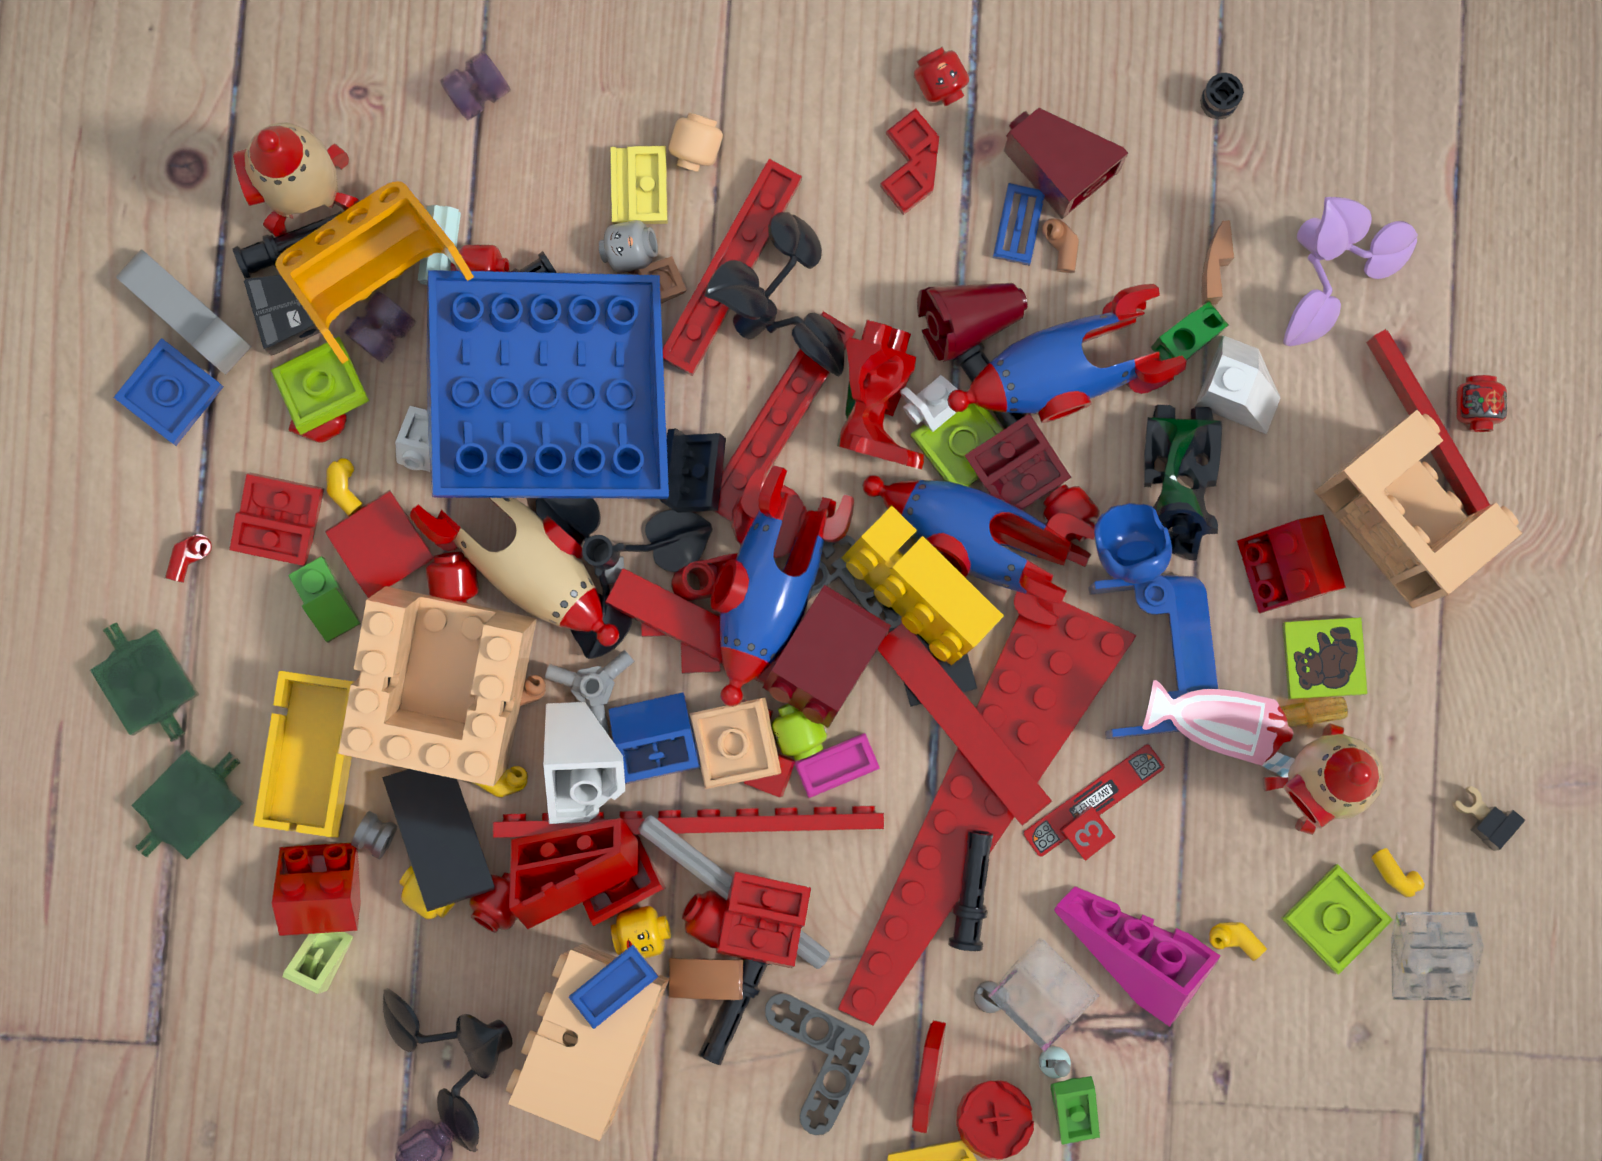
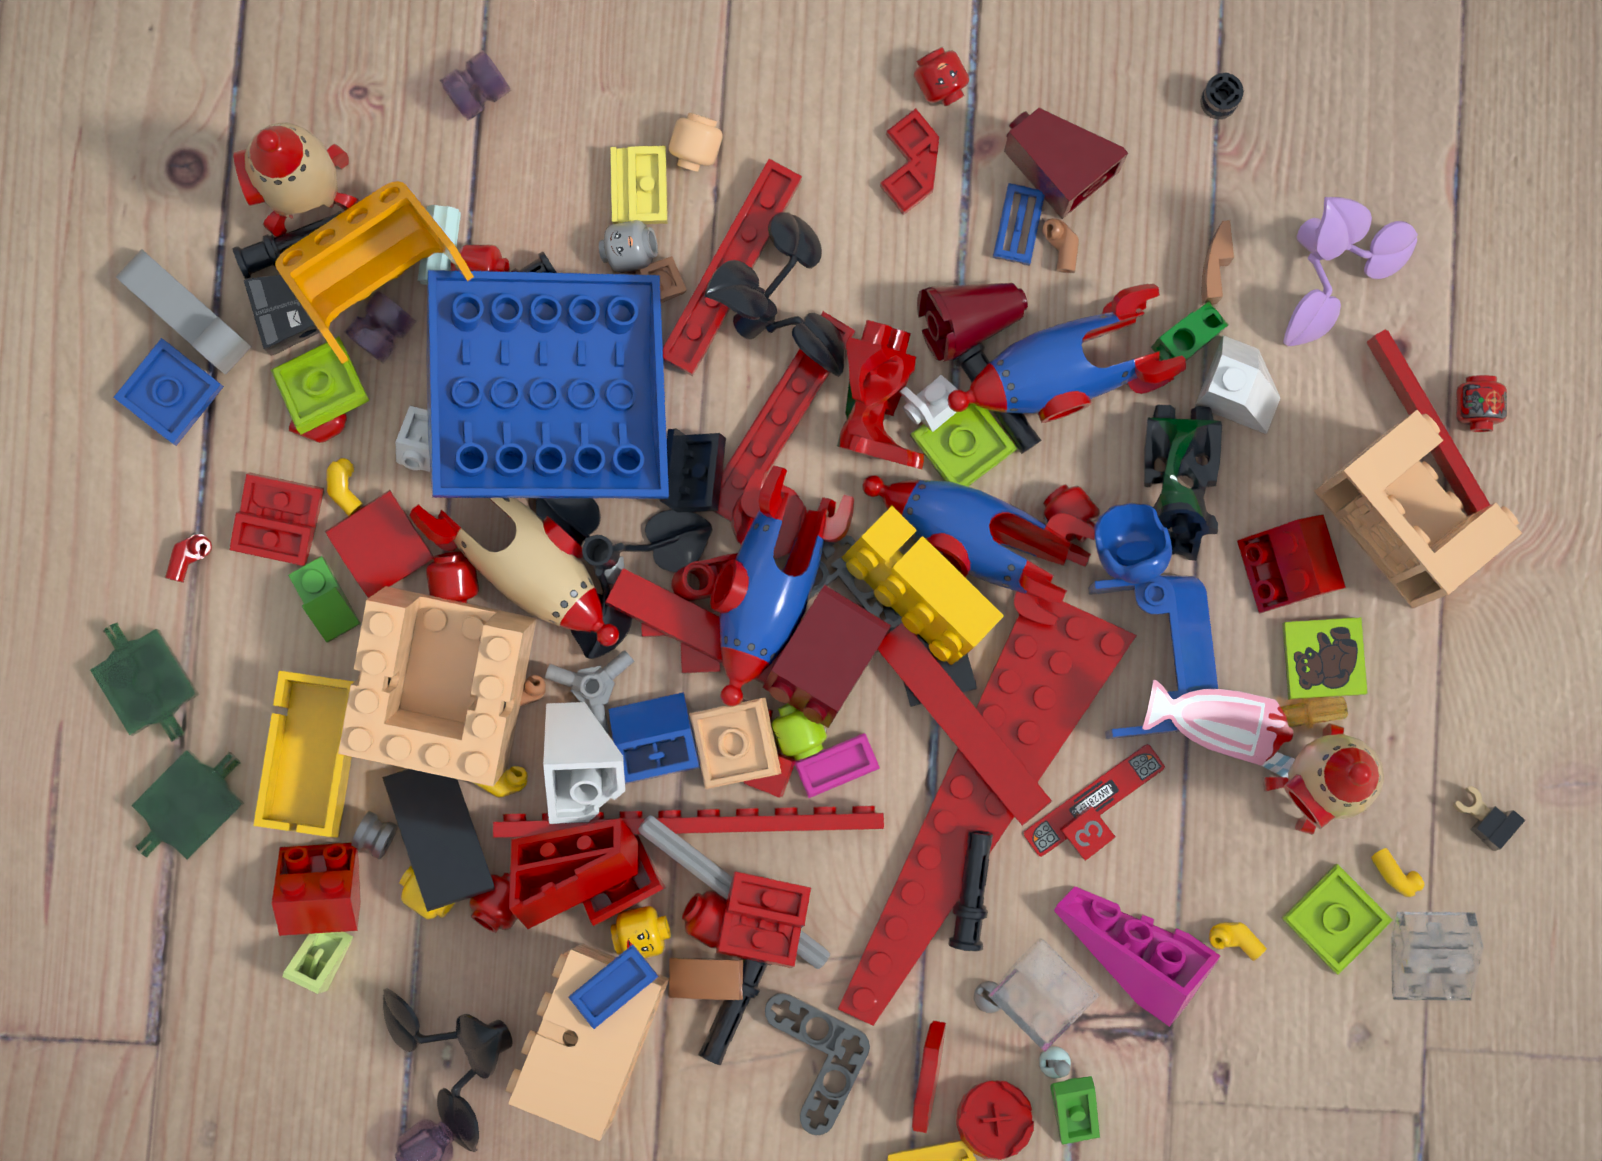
(1018, 464): dark red slope -> none

